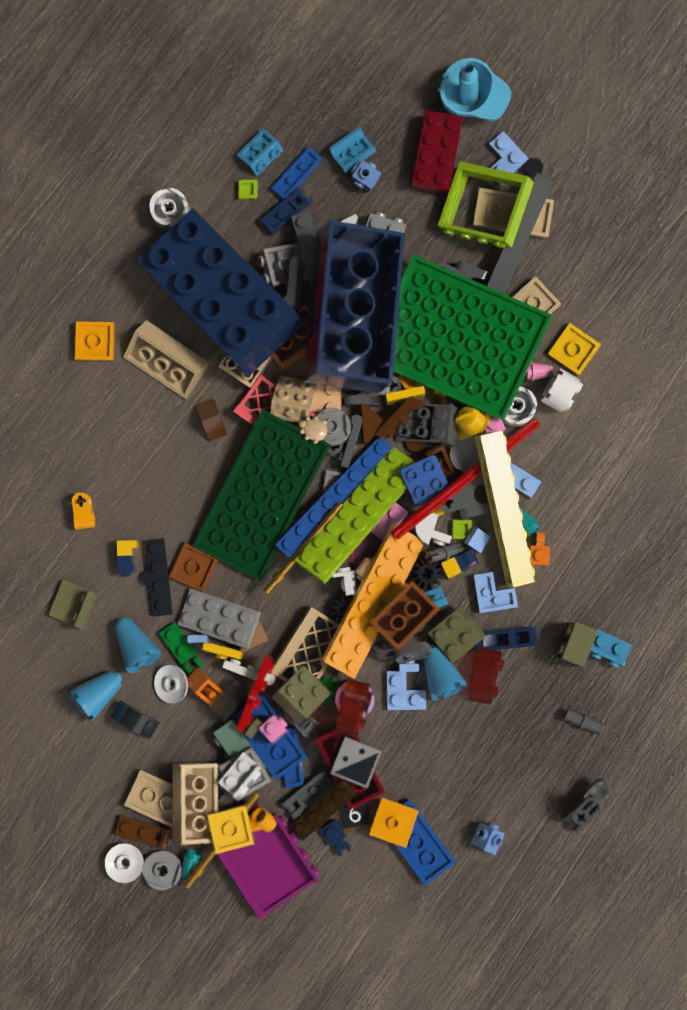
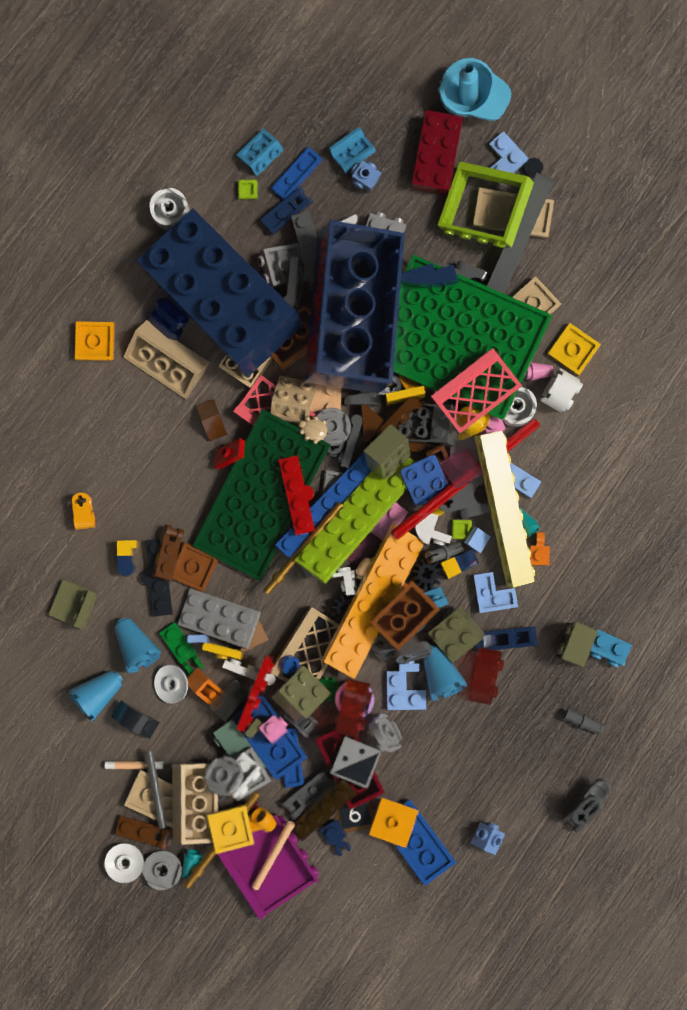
(131, 764): none -> light nougat bar
(155, 789): none -> dark grey bar
(167, 553): none -> reddish brown plate
(168, 319): none -> clear blue brick
(224, 776): none -> light grey tile
(229, 453): none -> red plate
(273, 854): none -> light nougat bar
(289, 665): none -> blue tile
(297, 495): none -> red hinge
(386, 733): none -> light grey plate
(387, 452): none -> olive brick
(429, 277): none -> dark blue slope
(461, 468): none -> clear pink piece
(465, 378): none -> coral fence

